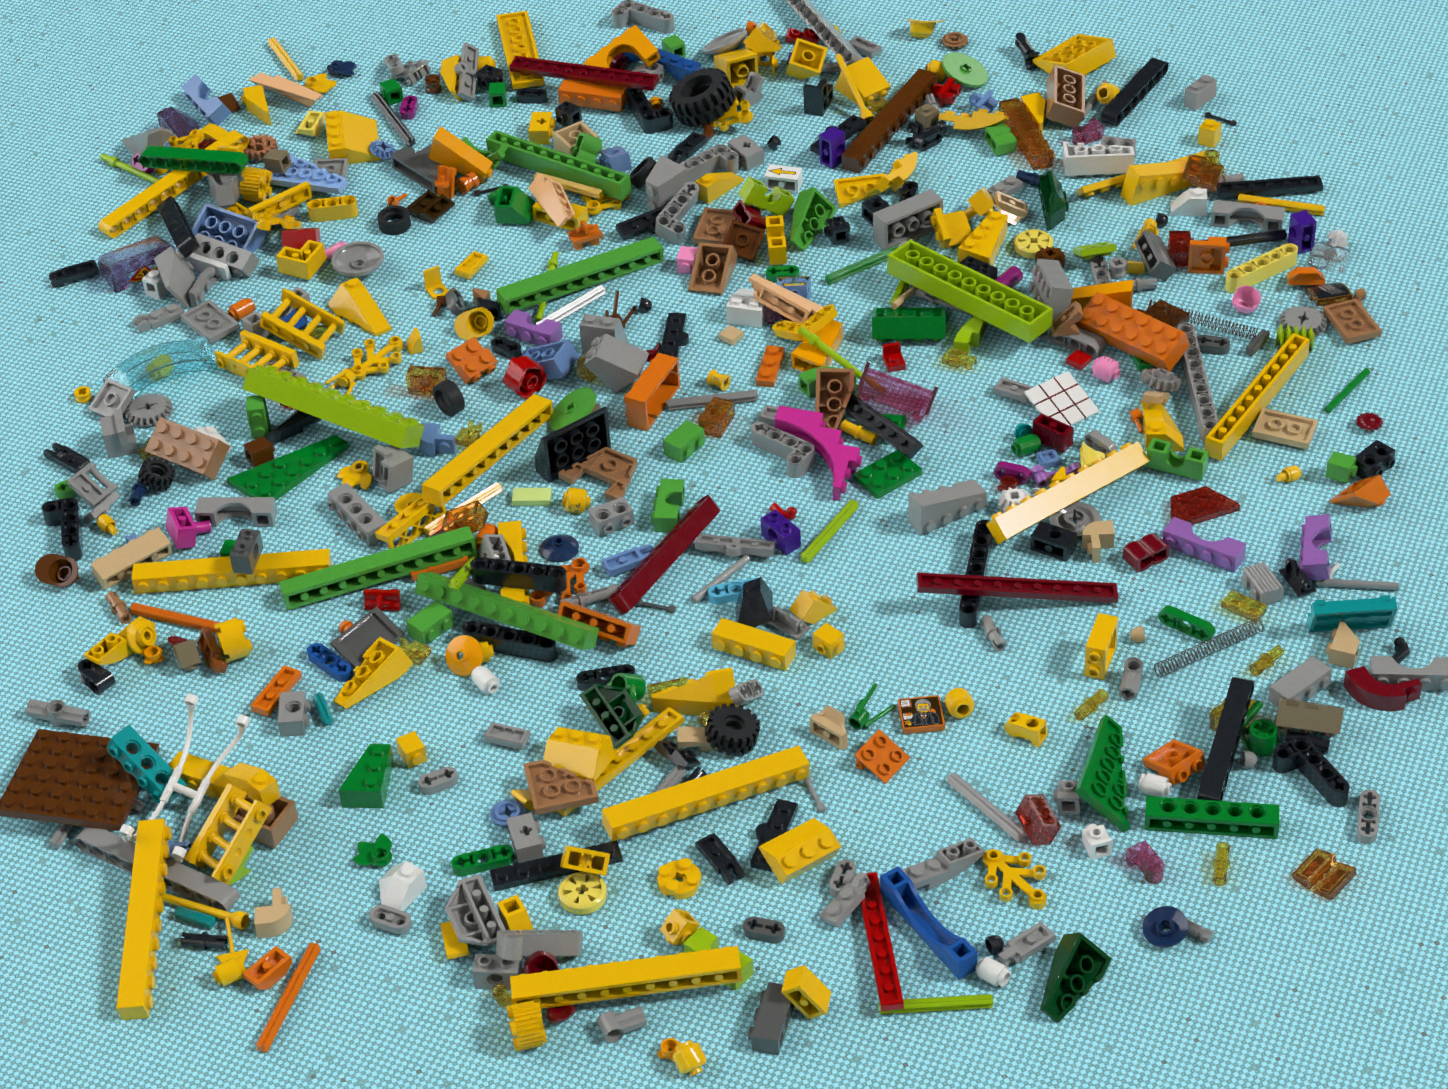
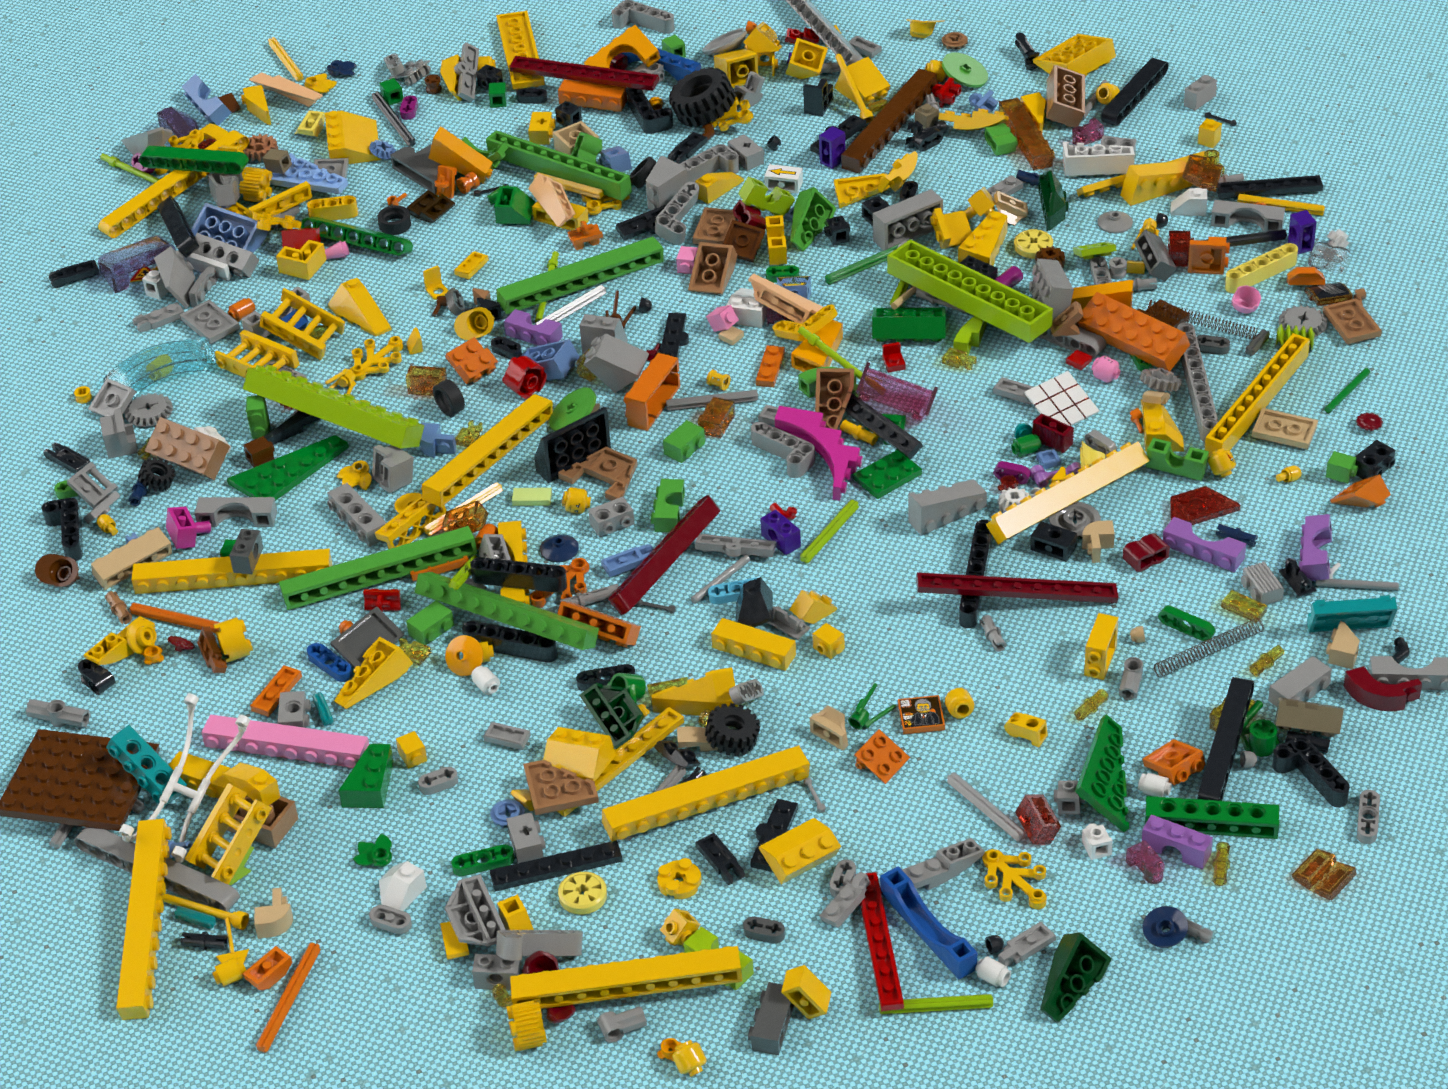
(186, 654): dark tan brick -> none
(286, 741): none -> bright pink brick
(357, 258): light grey dish -> none
(364, 236): none -> green beam
(585, 860): yellow brick -> none
(722, 318): none -> bright pink brick
(1115, 222): none -> light grey dish
(1193, 845): none -> medium lavender arch
(1221, 462): none -> yellow head
(1237, 534): none -> dark blue pin

